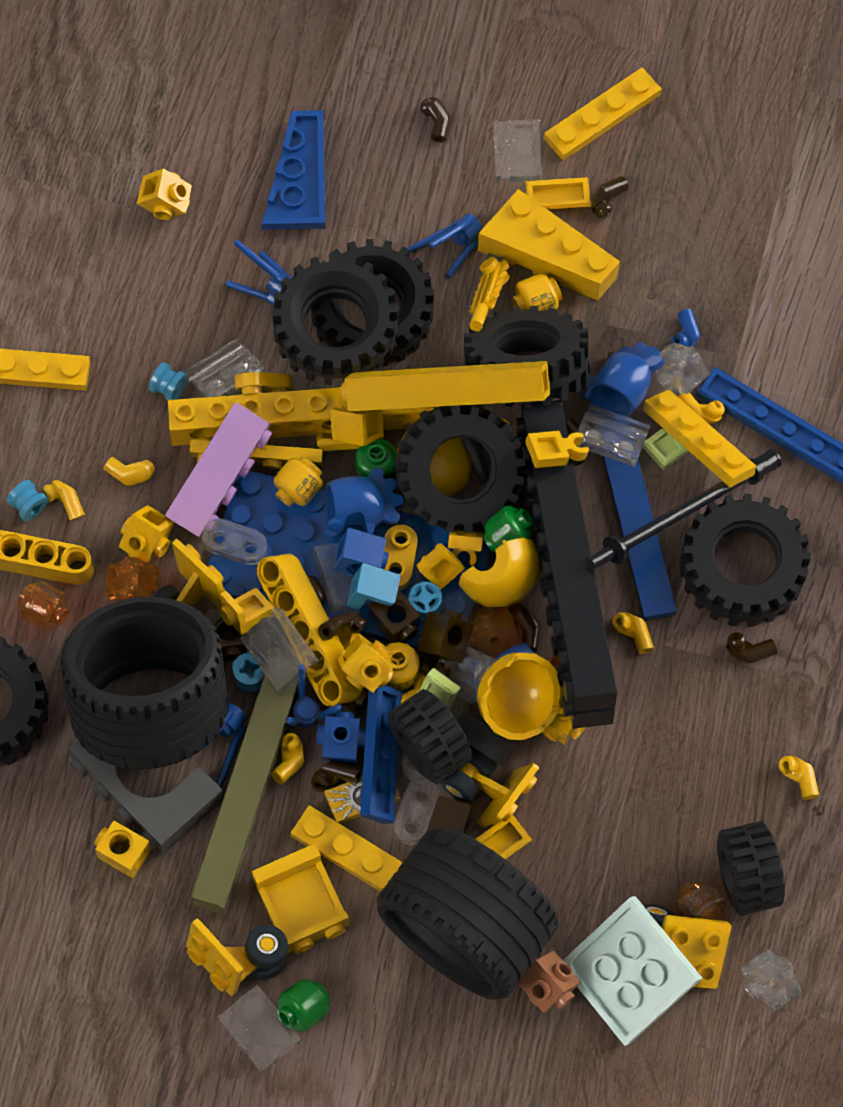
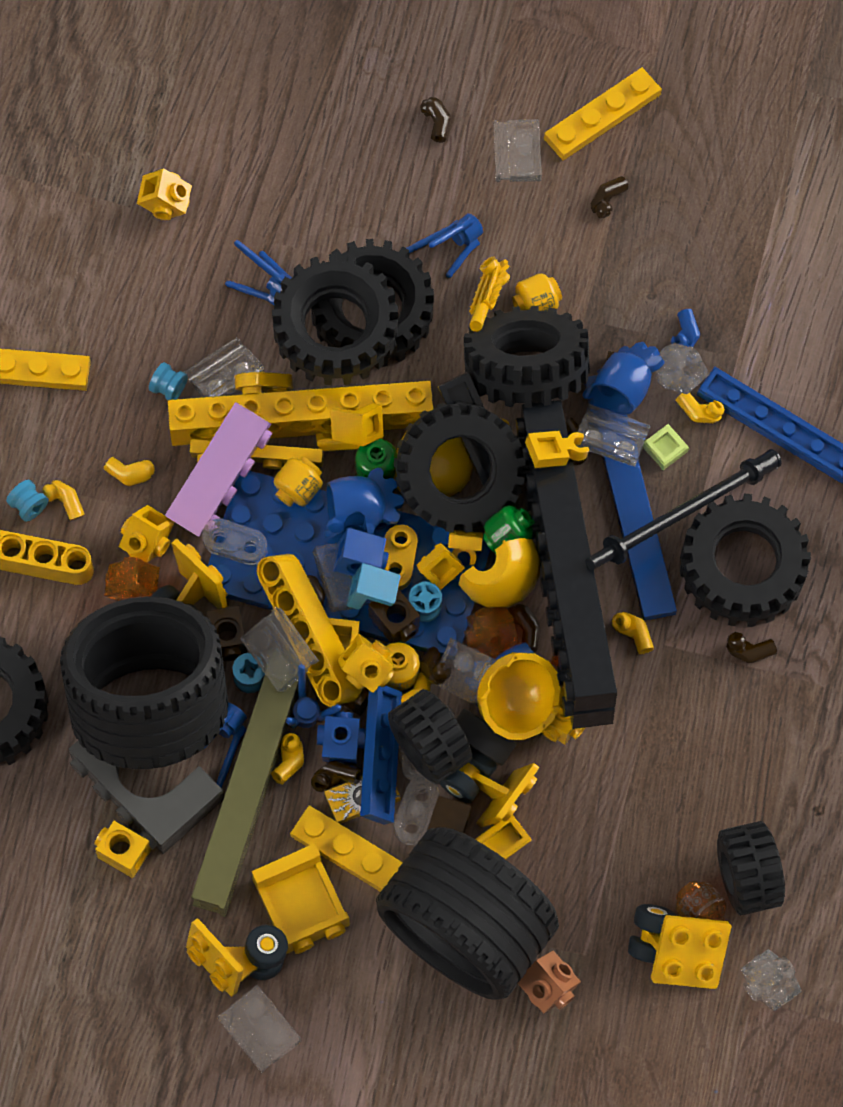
(43, 605): clear orange head -> none
(244, 610): yellow bracket -> none
(299, 180): blue wing -> none
(303, 1005): green head -> none
(340, 622): dark brown arm -> none
(441, 687): yellowish green tile -> none
(445, 636): dark brown brick -> none
(446, 386): yellow brick -> none
(547, 245): yellow wedge -> none
(560, 192): yellow tile -> none
(631, 970): light aqua plate -> none
(699, 438): yellow plate -> none
(801, 773): yellow arm -> none

